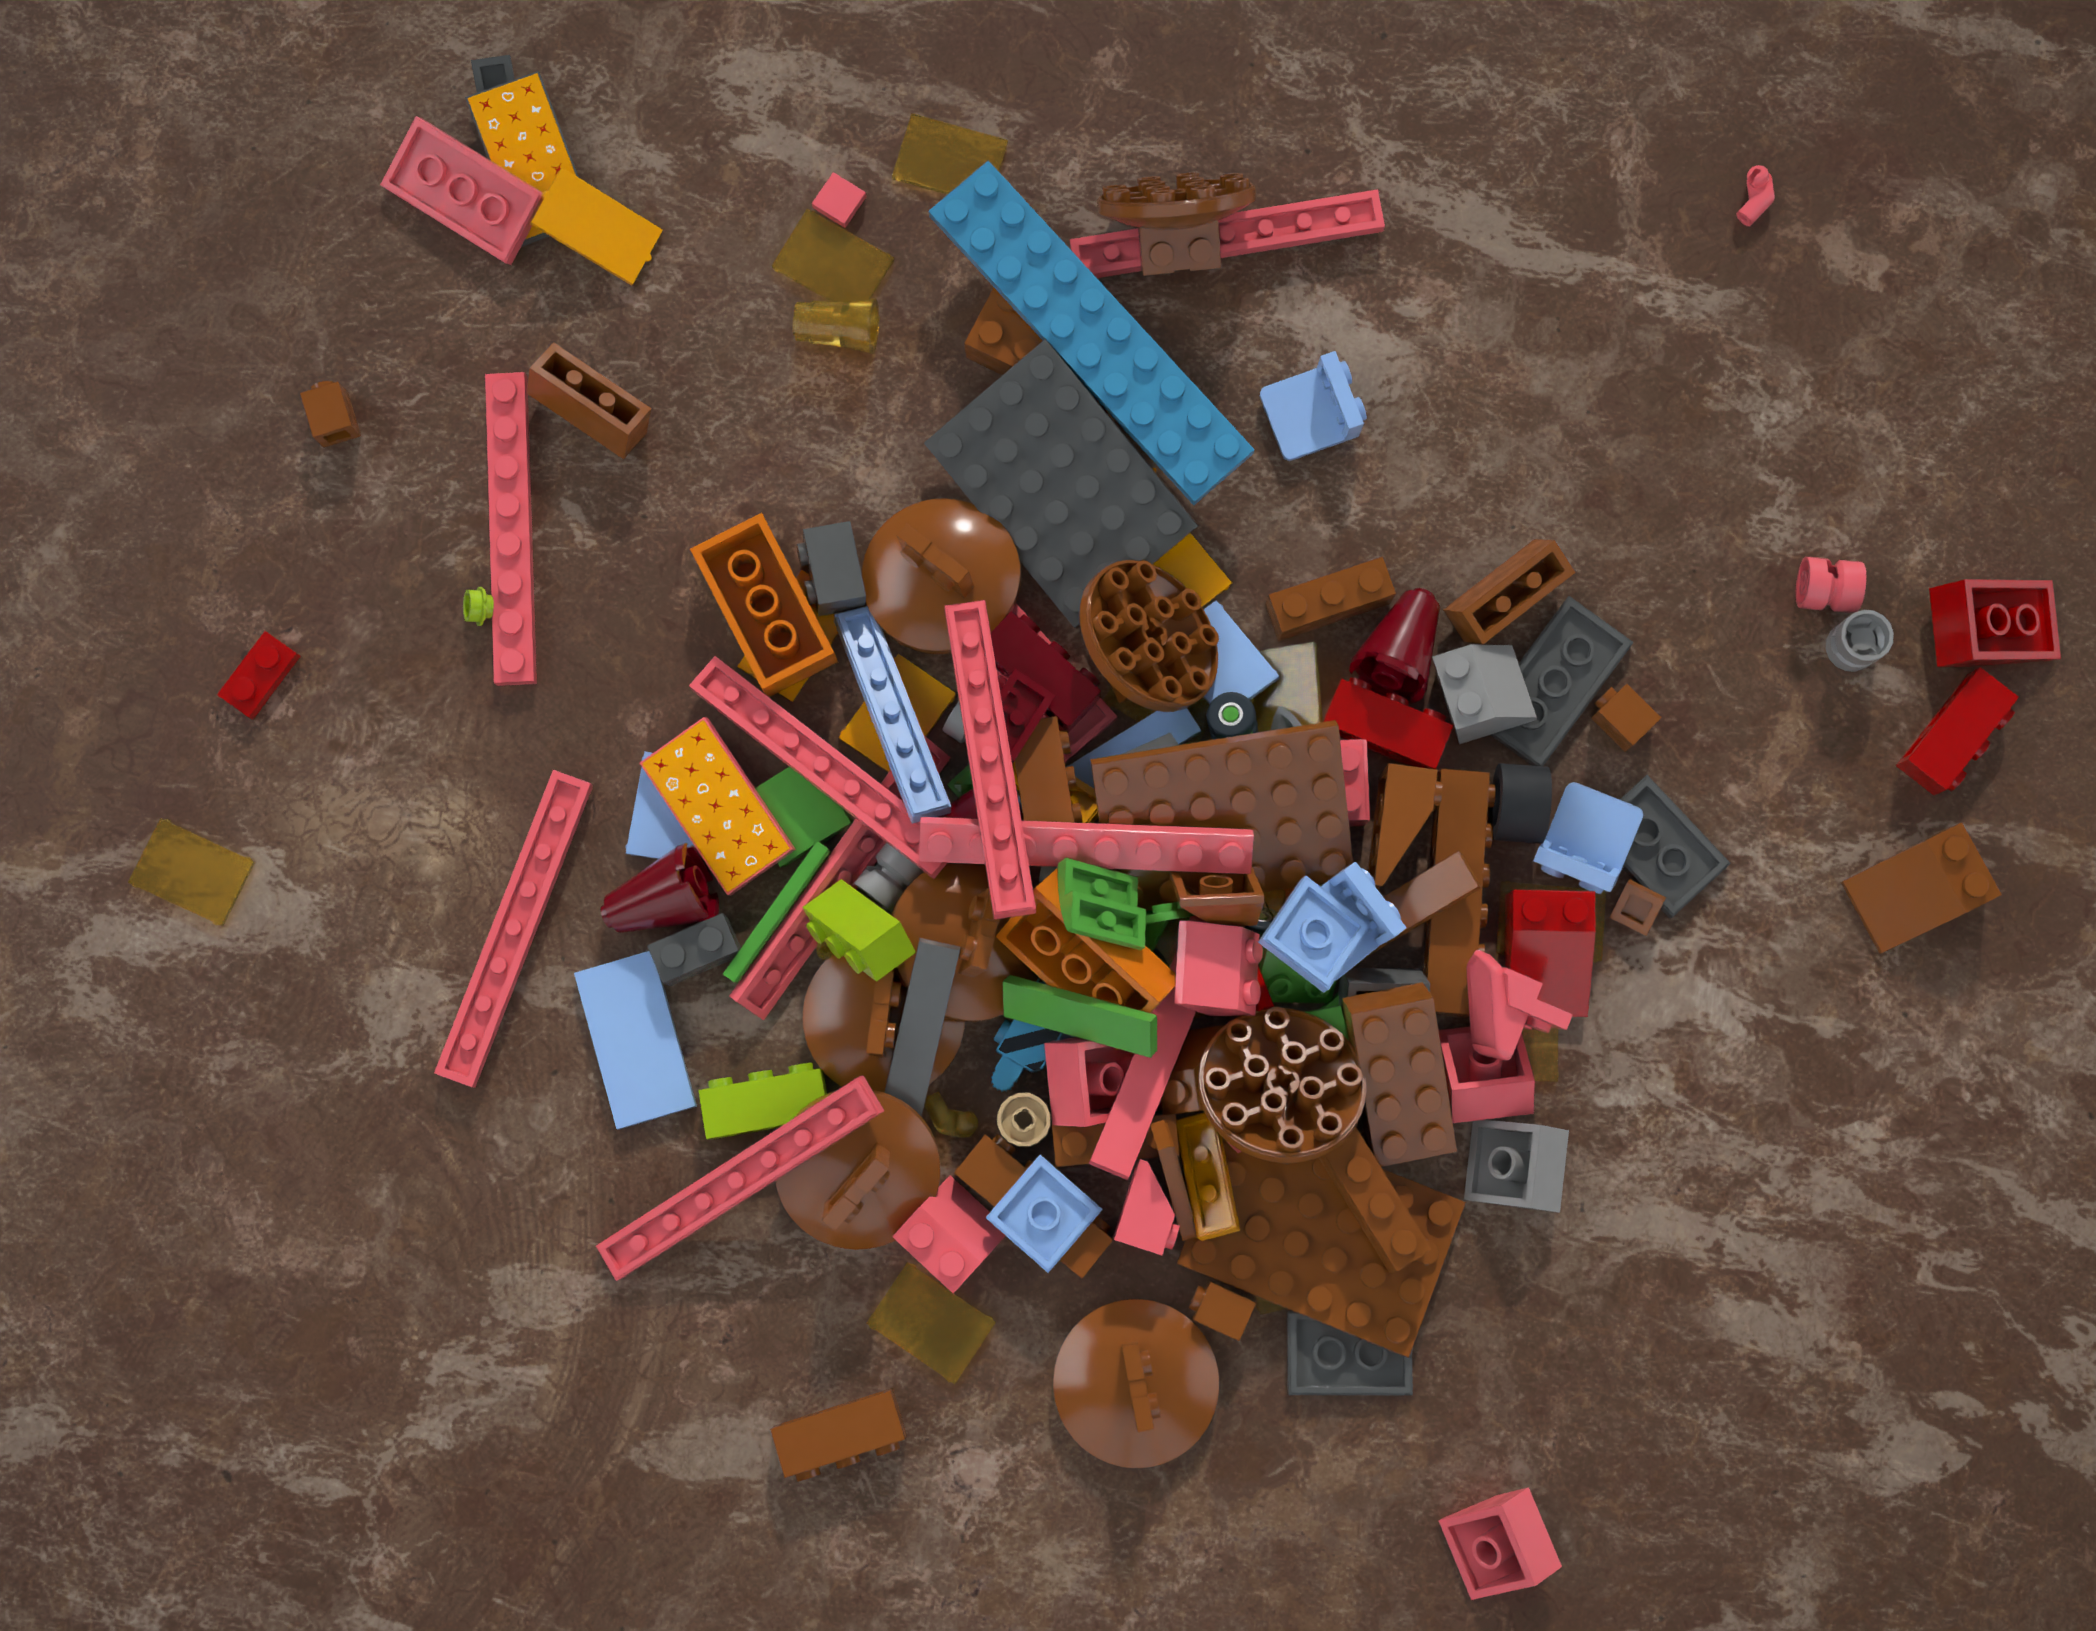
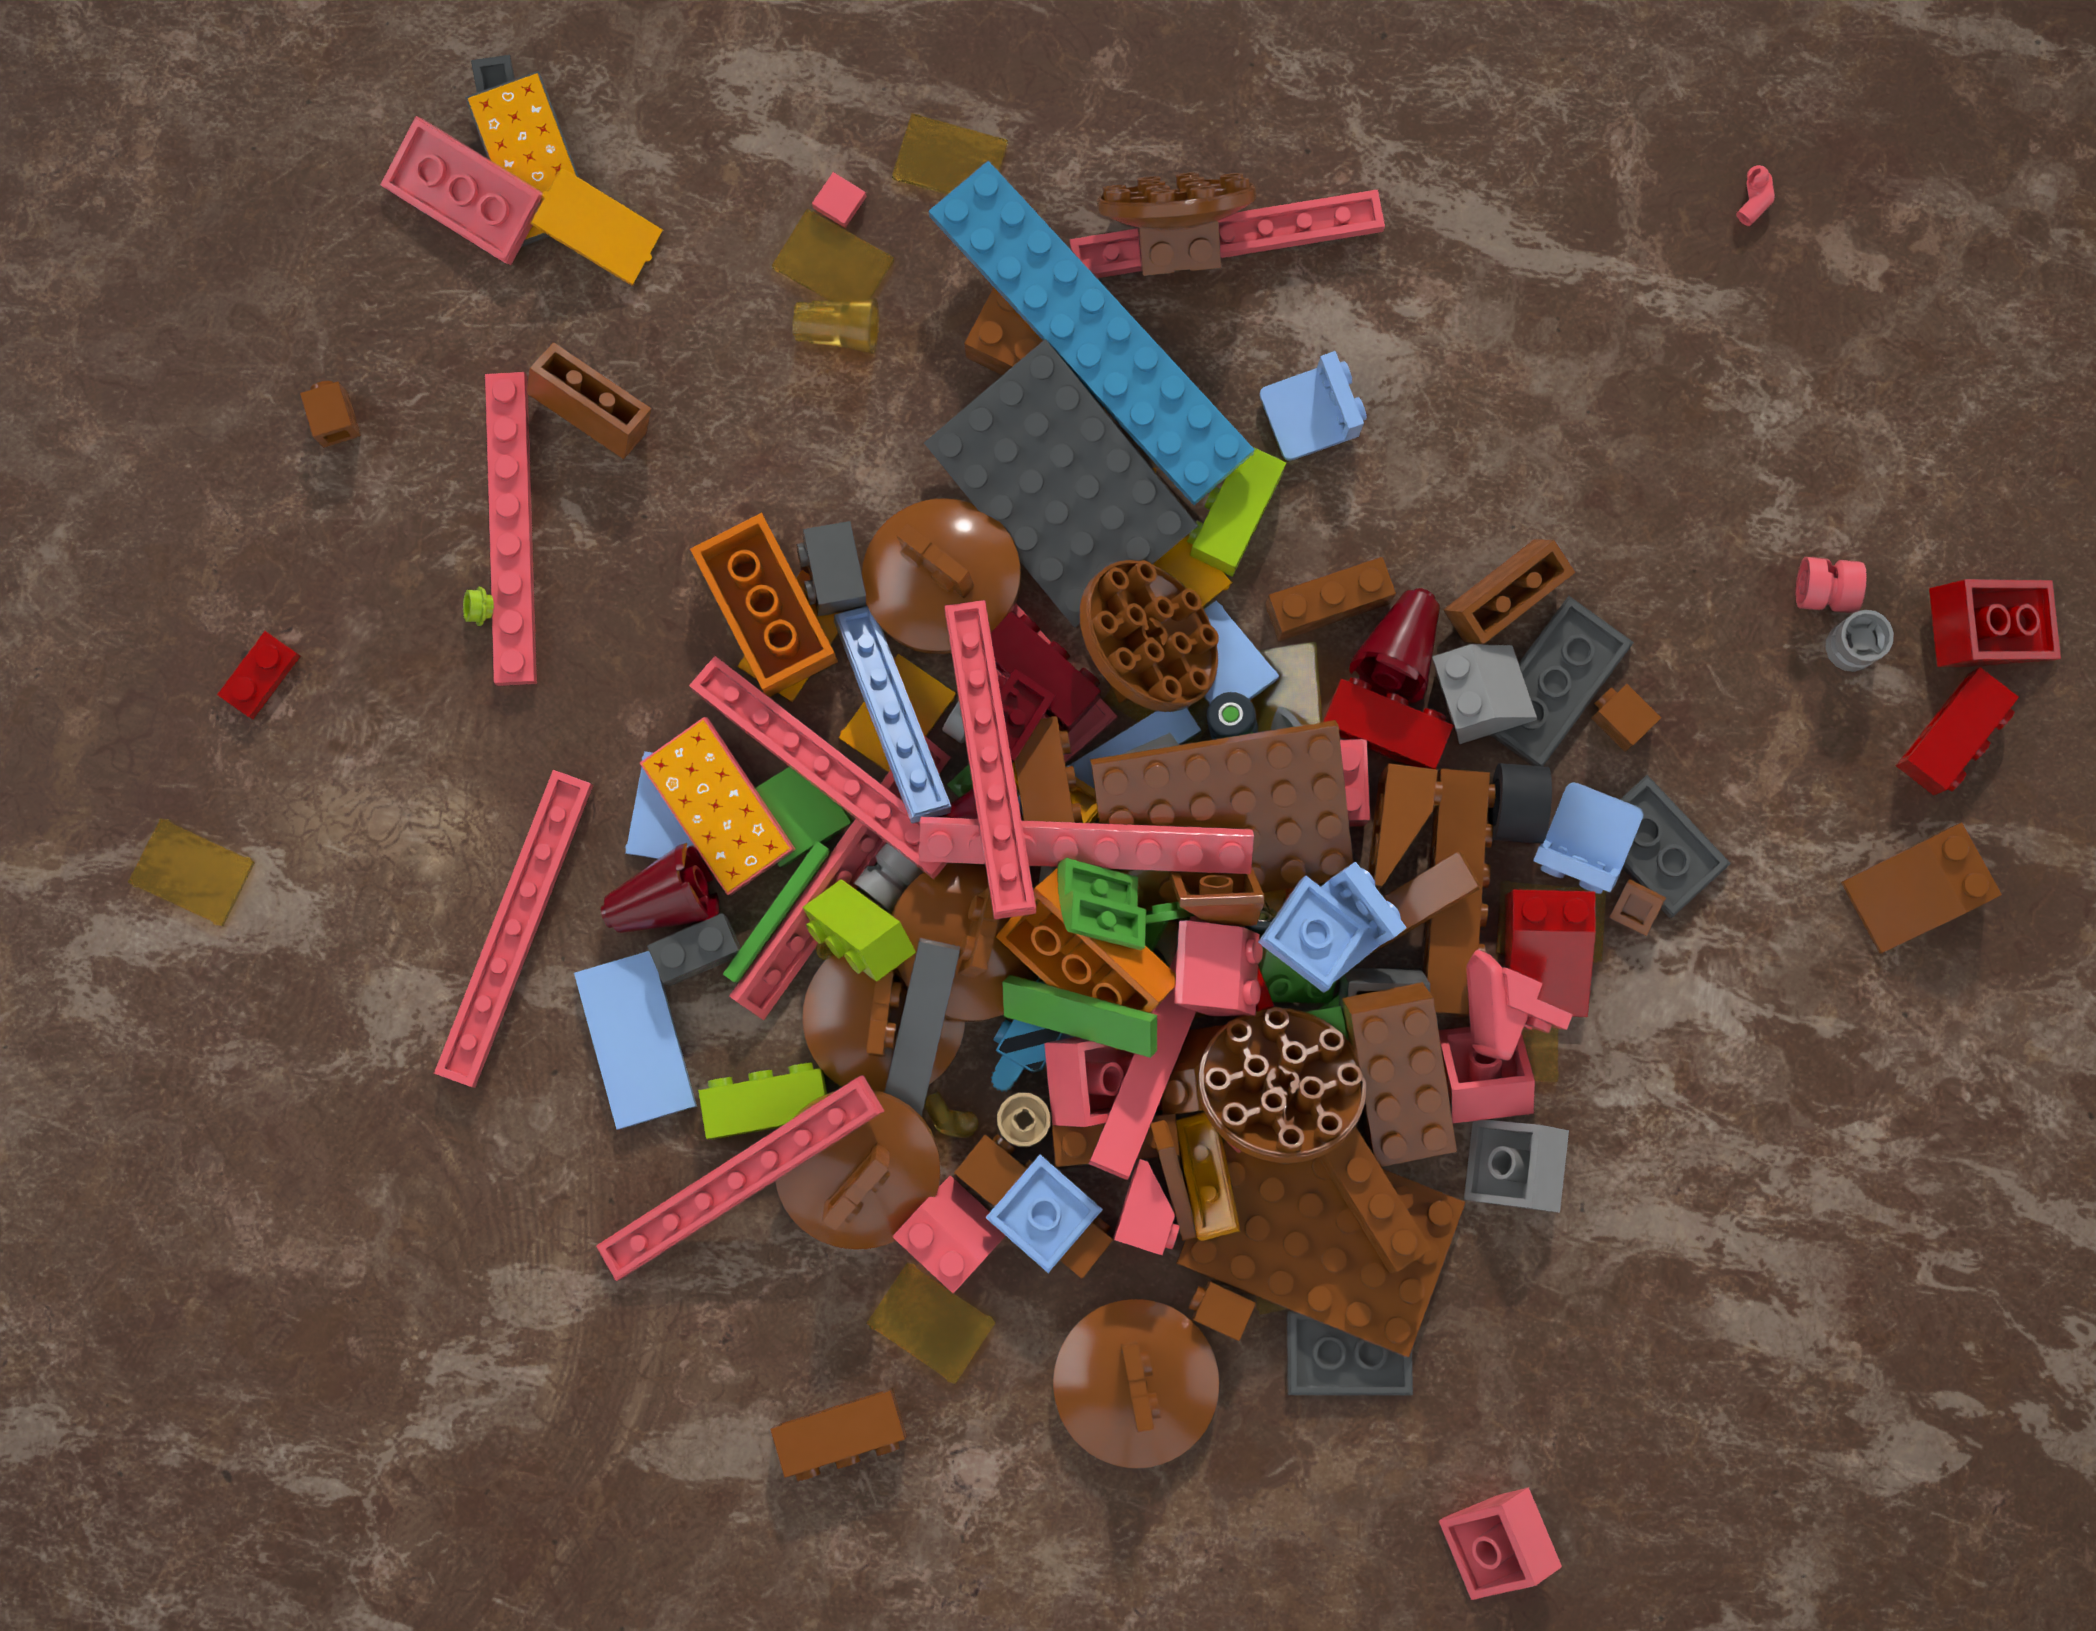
(1236, 512): none -> lime brick

